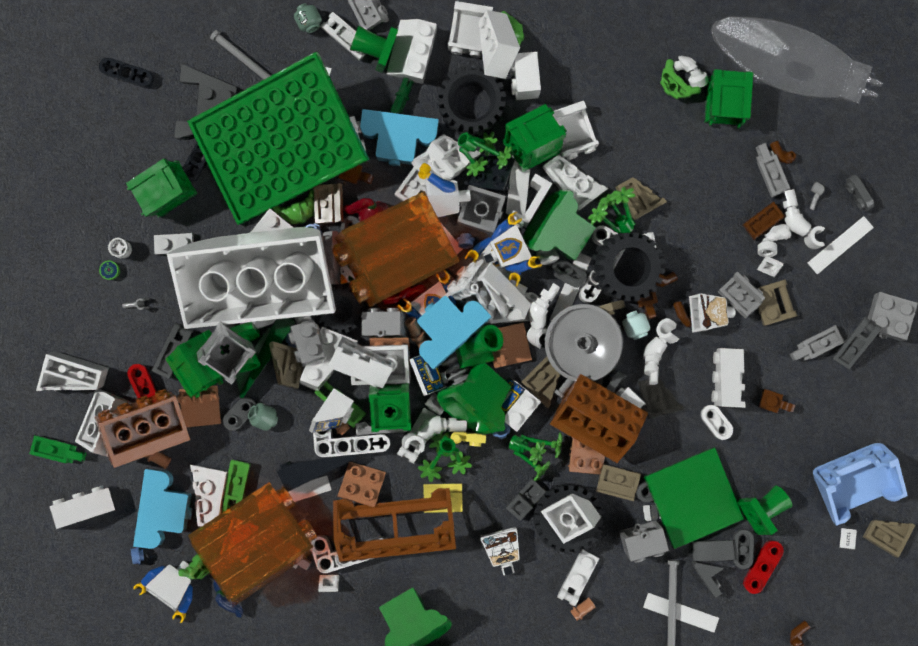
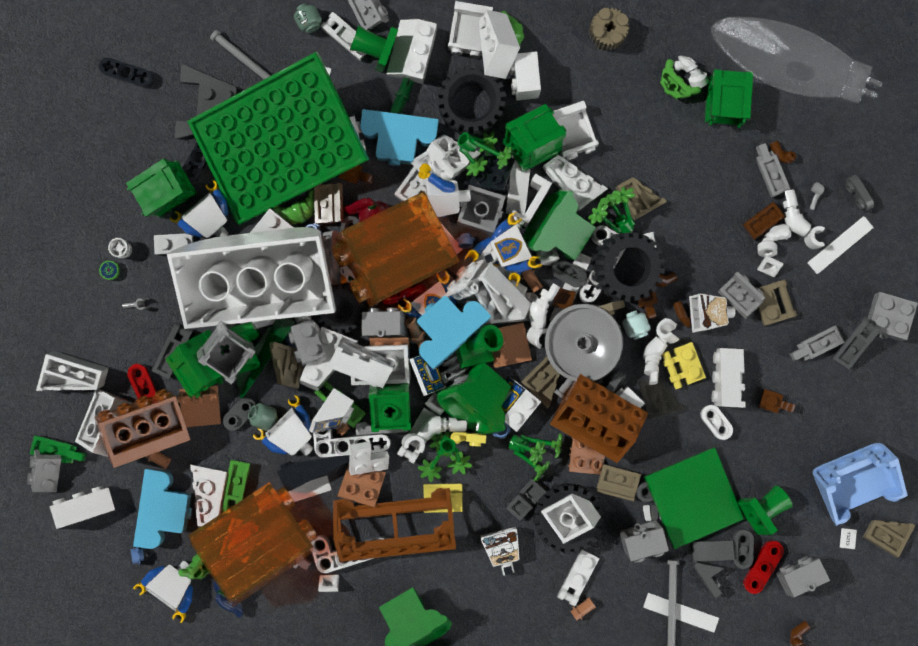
(44, 472): none -> light grey bracket
(205, 216): none -> white torso
(289, 432): none -> white torso
(362, 460): none -> white plate
(532, 280): none -> nougat pin
(563, 298): none -> reddish brown plate
(609, 18): none -> dark tan brick
(688, 362): none -> light yellow plate
(798, 577): none -> light grey brick

